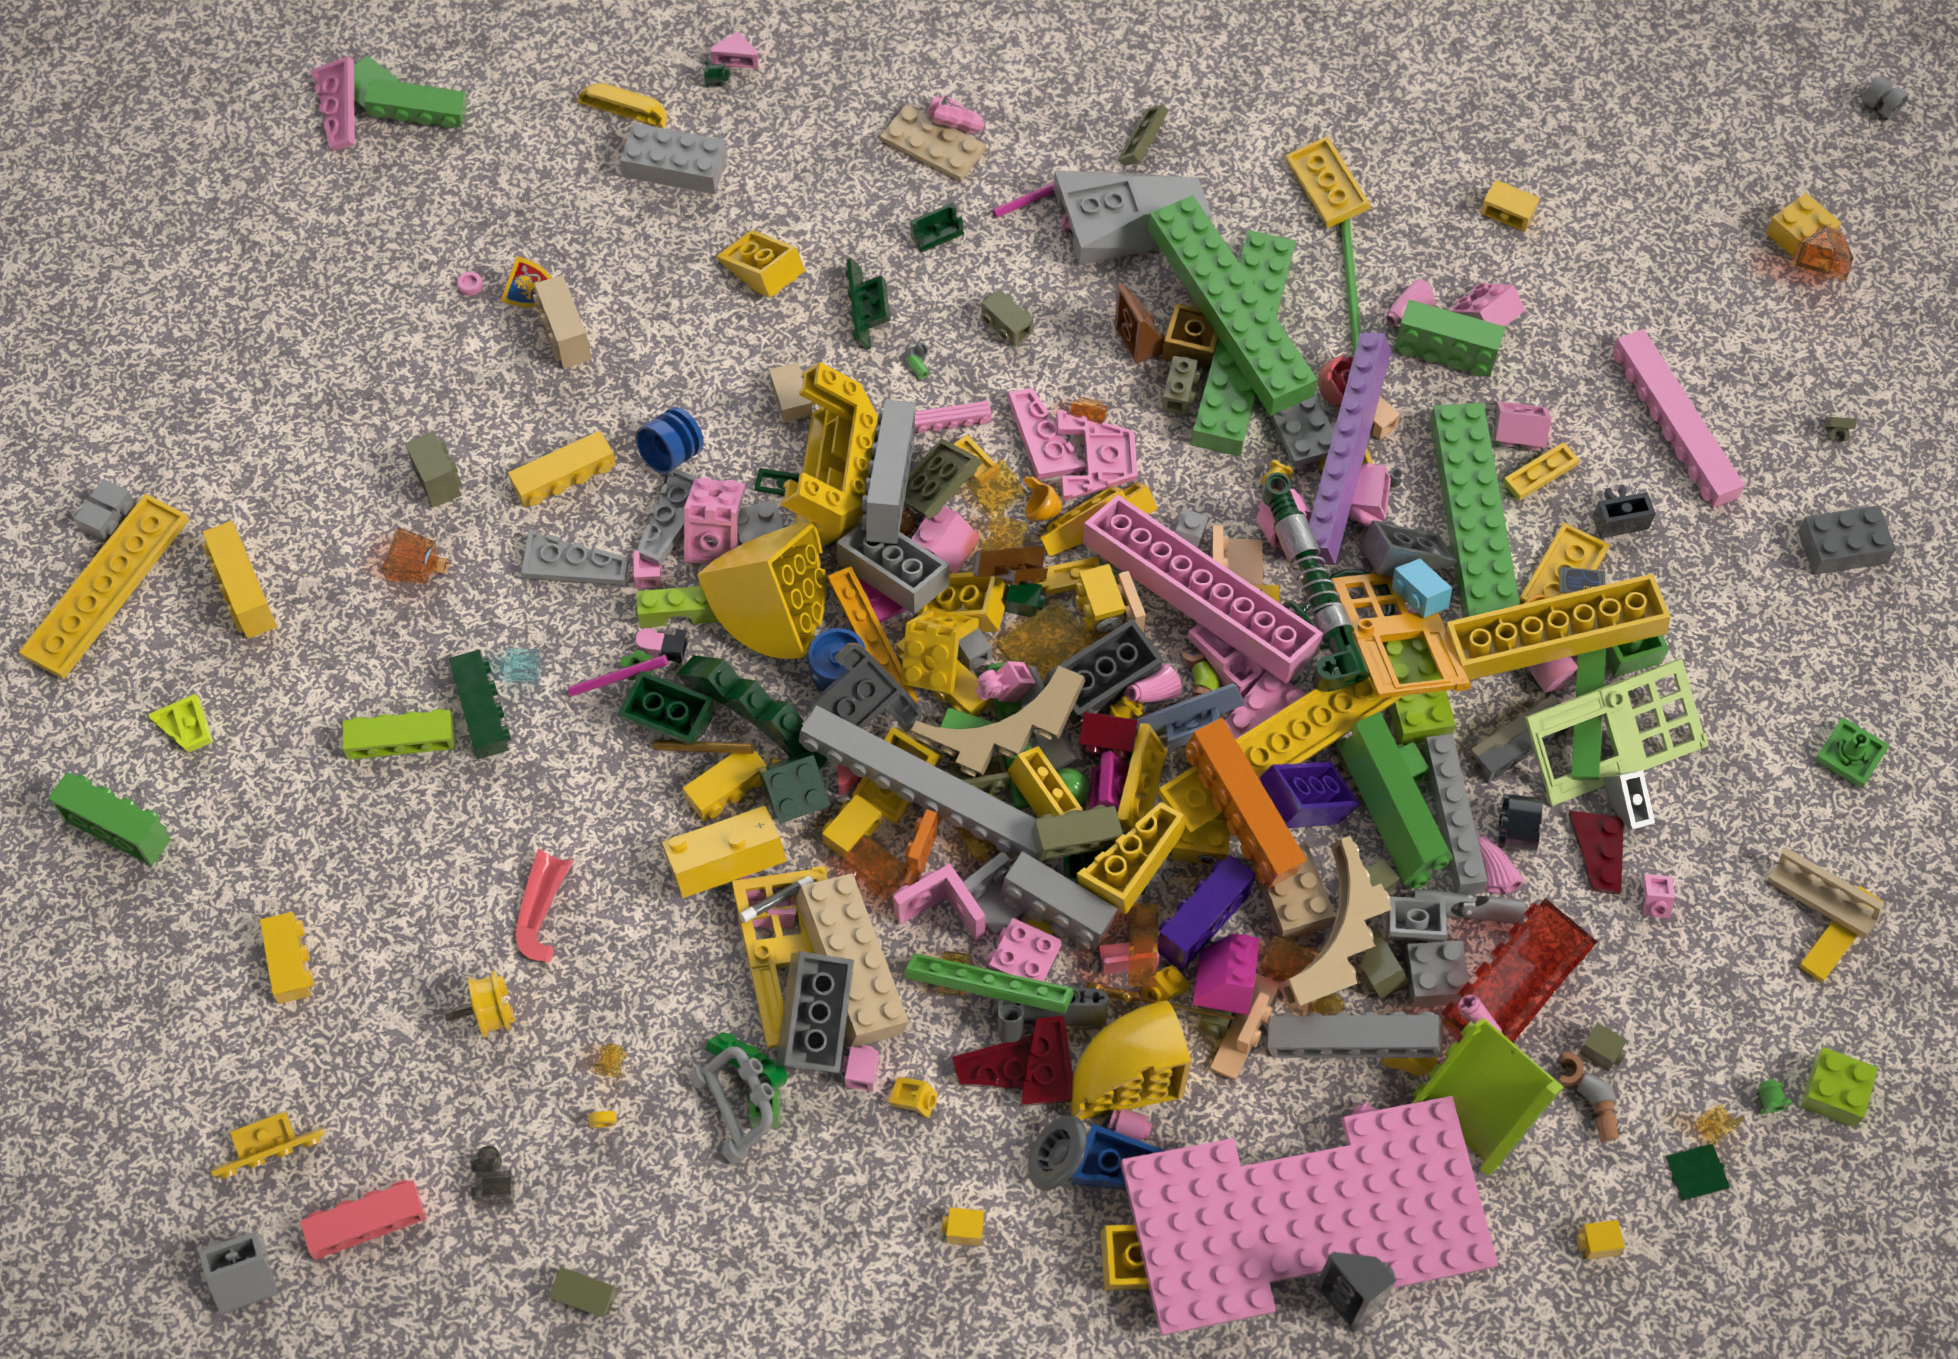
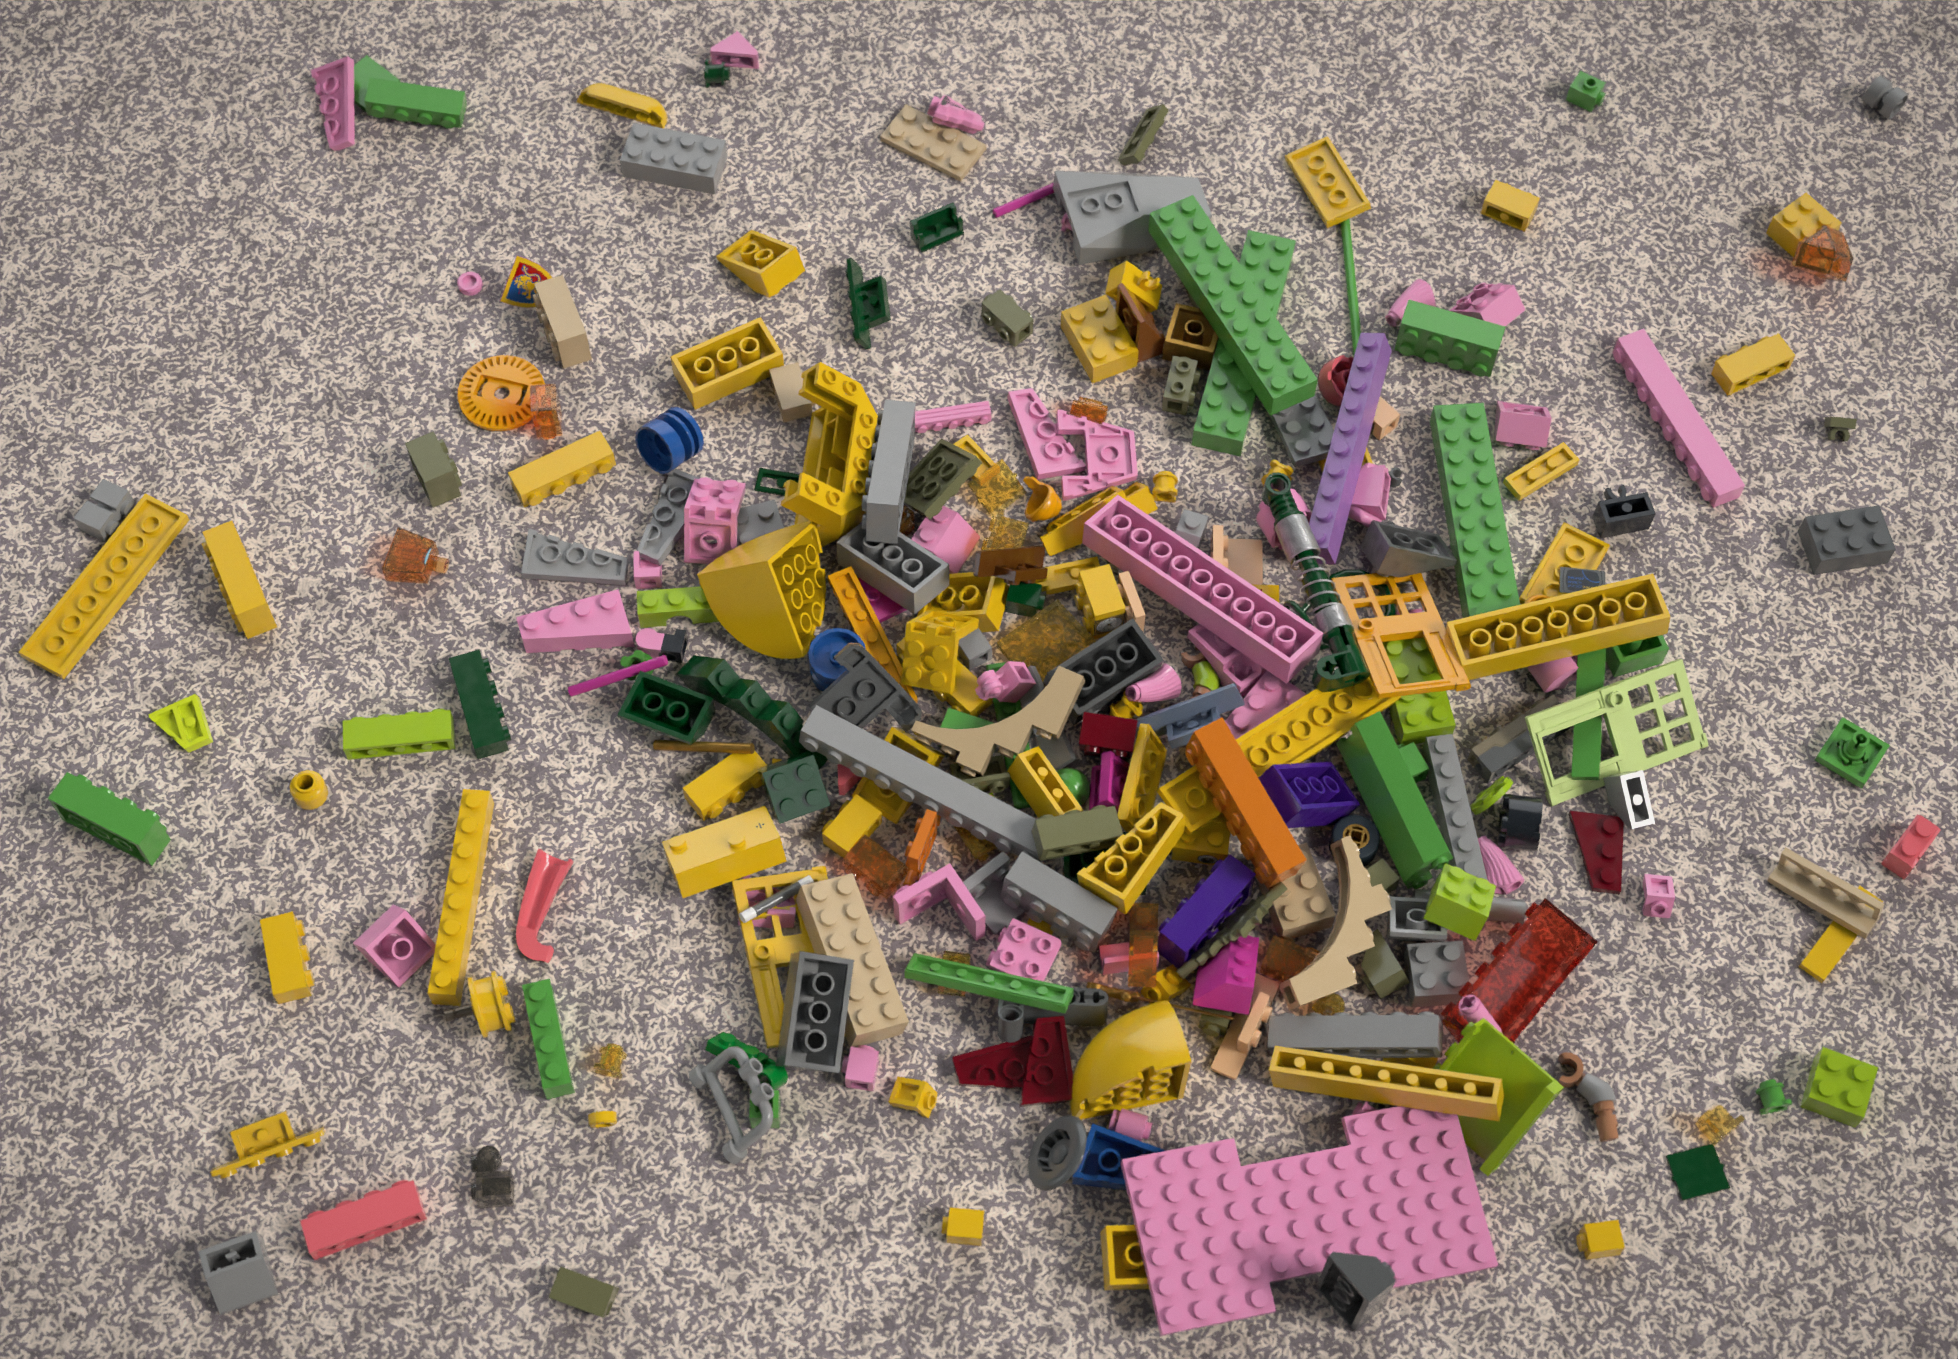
(308, 790): none -> yellow head
(396, 945): none -> bright pink slope
(461, 898): none -> yellow brick
(500, 372): none -> light orange piece
(521, 665): clear light blue brick -> none
(546, 411): none -> clear orange brick
(548, 1039): none -> bright green brick
(577, 625): none -> bright pink wedge
(726, 363): none -> yellow brick
(916, 360): arm -> none
(1099, 338): none -> yellow brick
(1138, 282): none -> yellow brick
(1165, 487): none -> yellow brick
(1235, 925): none -> olive piece
(1361, 828): none -> black wheel
(1387, 1083): none -> yellow brick
(1421, 588): medium azure brick -> none
(1460, 901): none -> lime brick
(1490, 795): none -> lime wheel
(1586, 91): none -> bright green brick
(1604, 1047): olive brick -> none
(1752, 364): none -> yellow brick
(1911, 846): none -> coral brick

